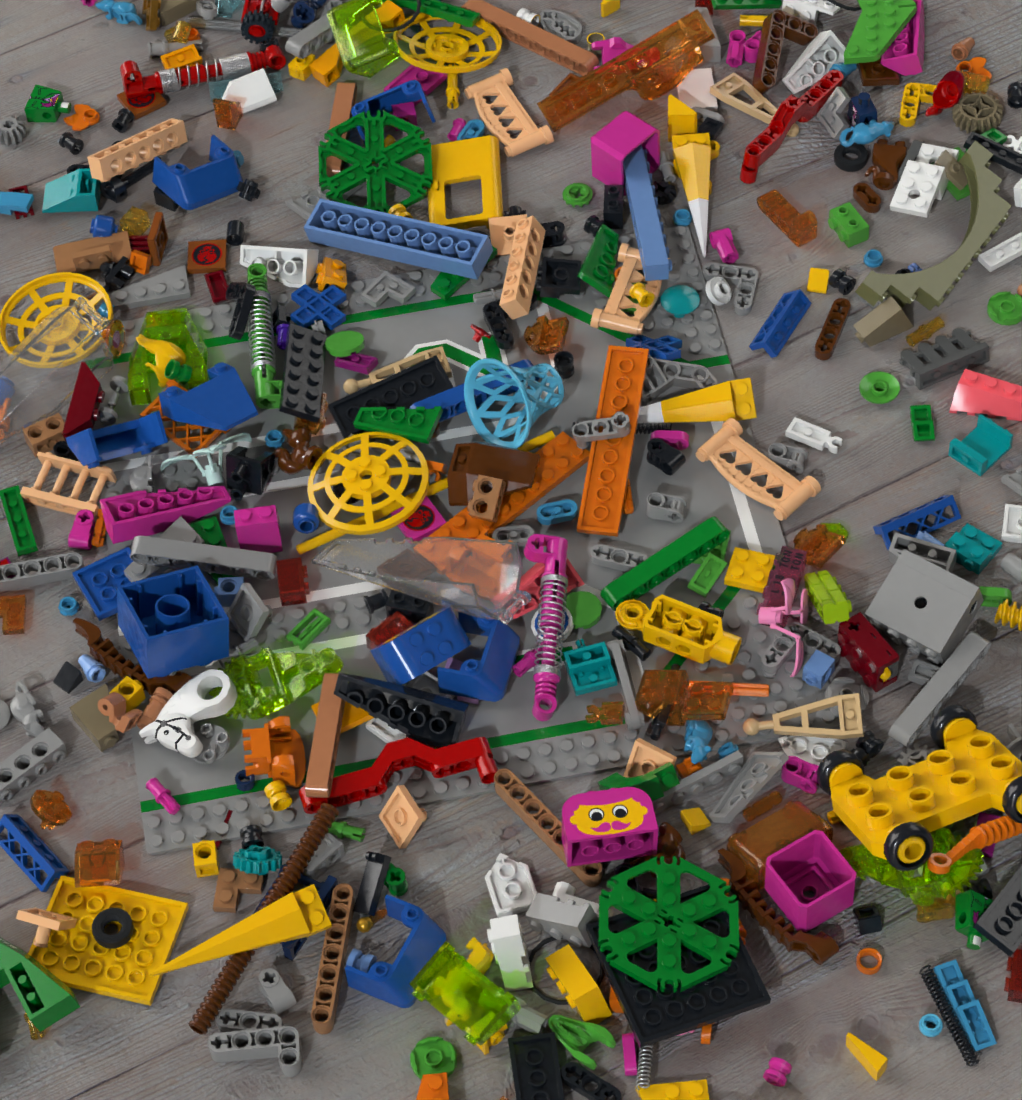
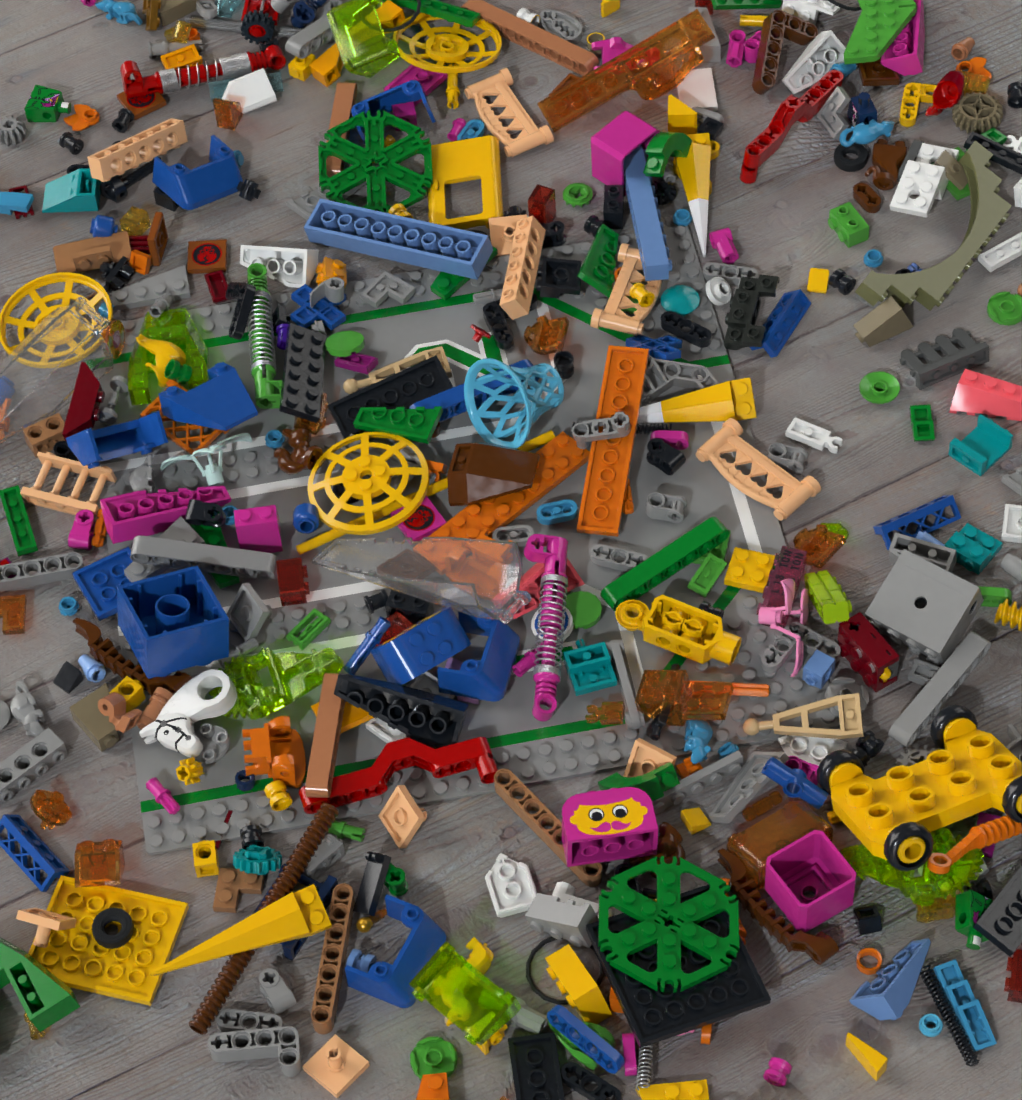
(161, 304): none -> light grey pin
(189, 771): none -> yellow gear
(201, 514): none -> black piece
(228, 589): medium blue brick -> none
(235, 233): black beam -> none
(246, 473): black piece -> none
(331, 289): none -> light grey panel
(336, 1066): none -> light nougat tile
(371, 640): none -> blue pin
(492, 499): medium nougat brick -> none
(510, 952): white wedge -> none
(542, 204): none -> clear red brick
(567, 1023): none -> blue beam
(631, 642): black pin -> none
(661, 148): none -> green arch
(691, 336): none -> black beam
(732, 85): tan plate -> none
(744, 312): none -> pearl dark grey bracket
(795, 783): none -> blue piece
(796, 226): clear orange beam -> none
(835, 329): reddish brown beam -> none
(892, 989): none -> medium blue wedge
(933, 327): clear yellow pin -> none

